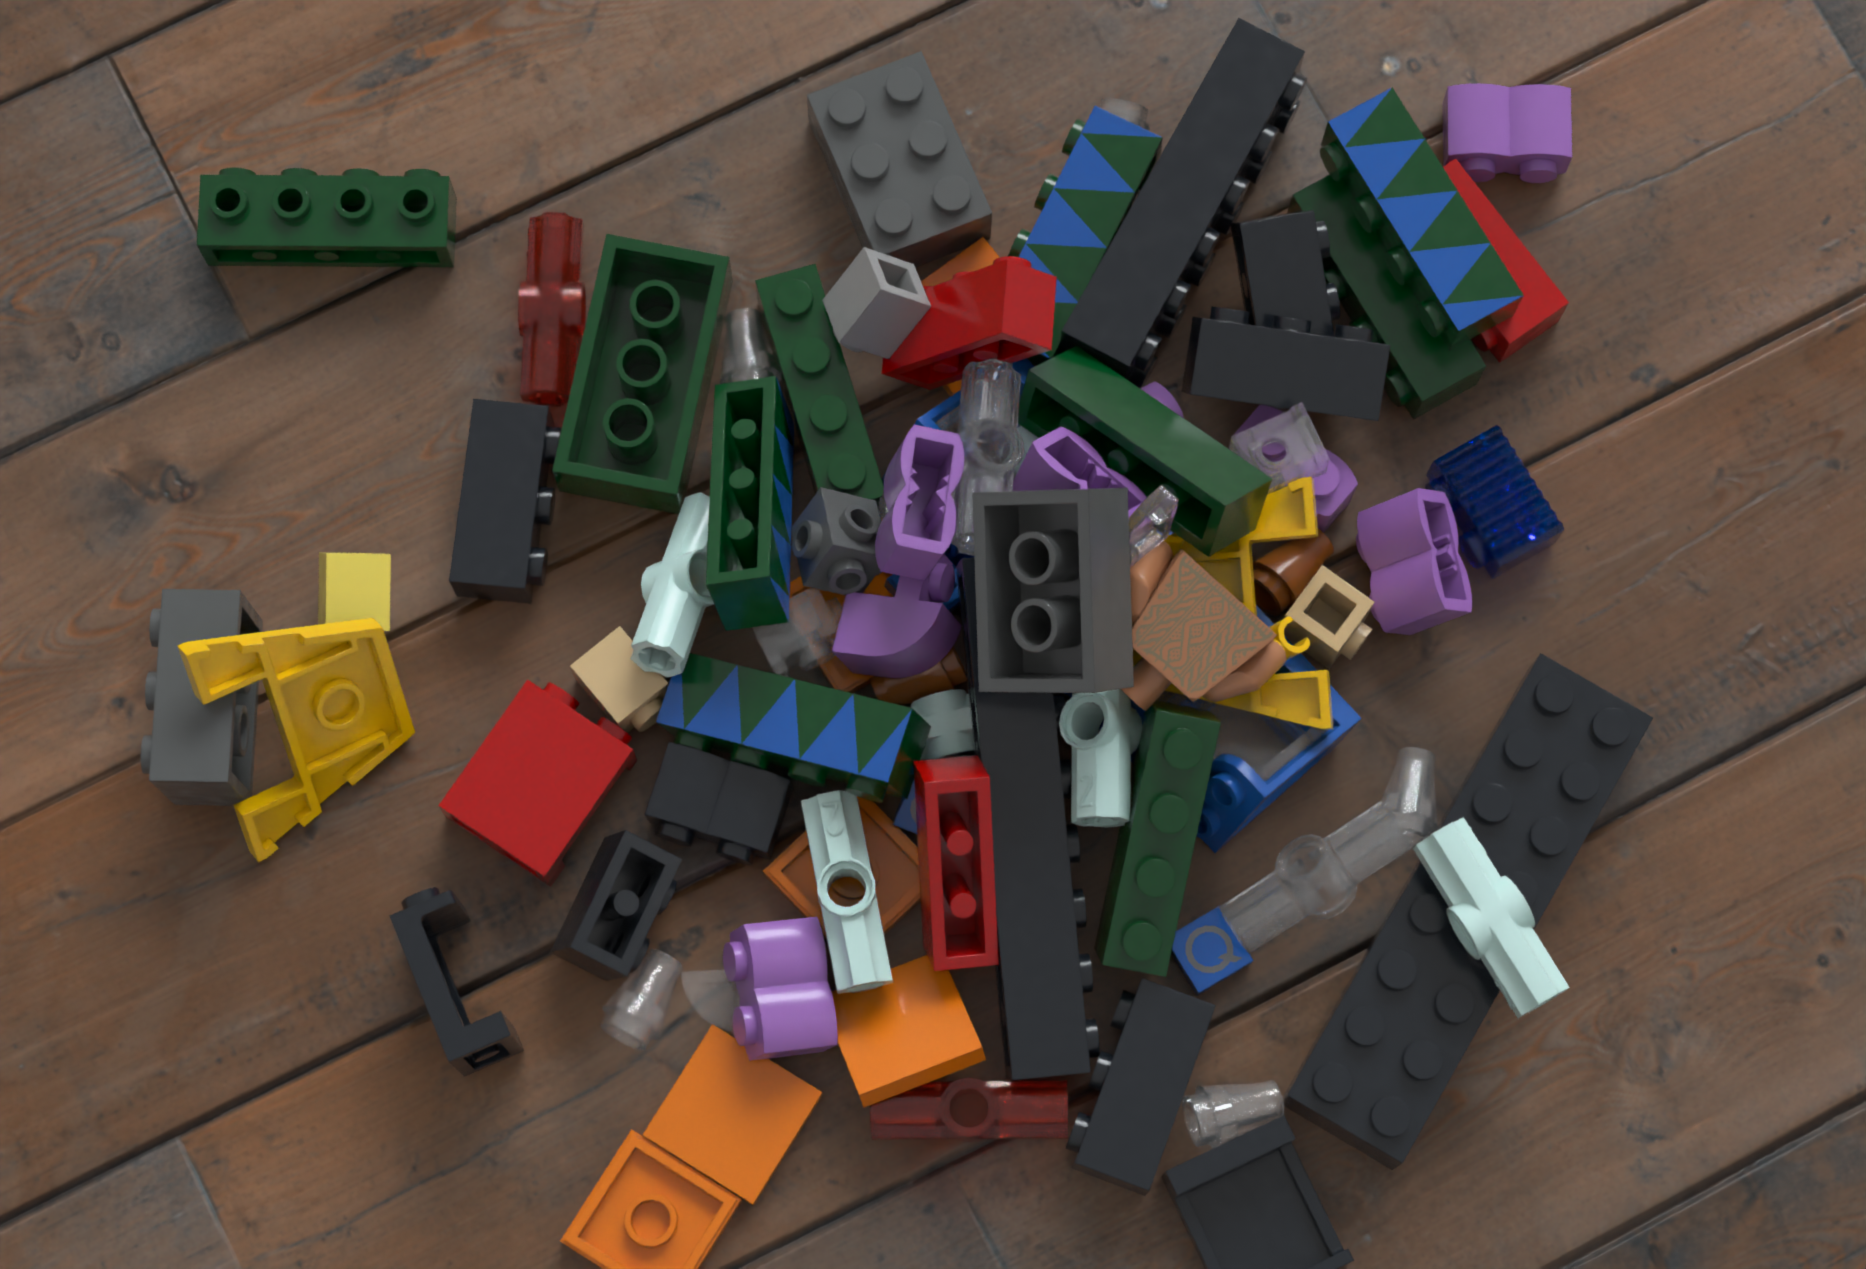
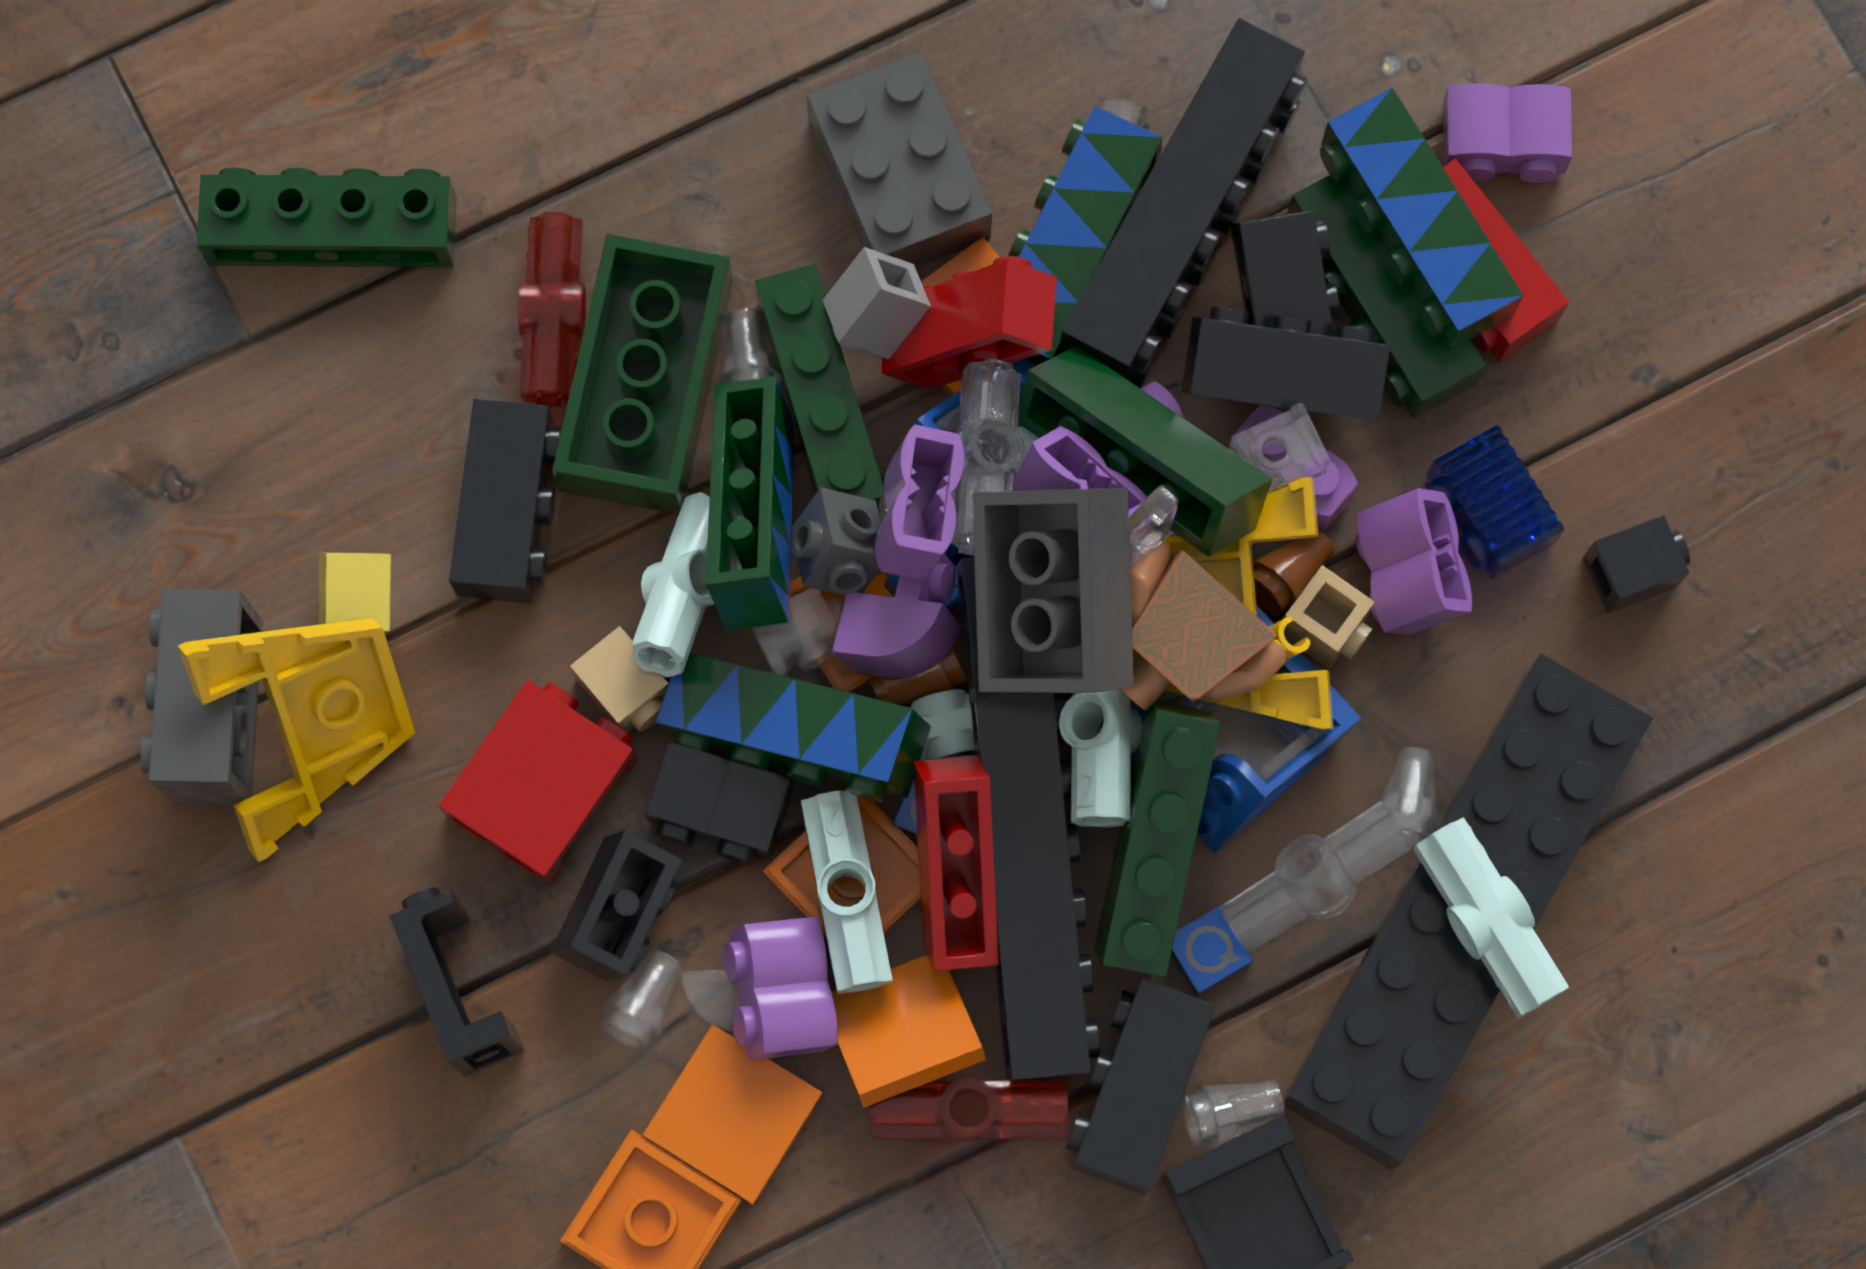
(1637, 563): none -> black brick

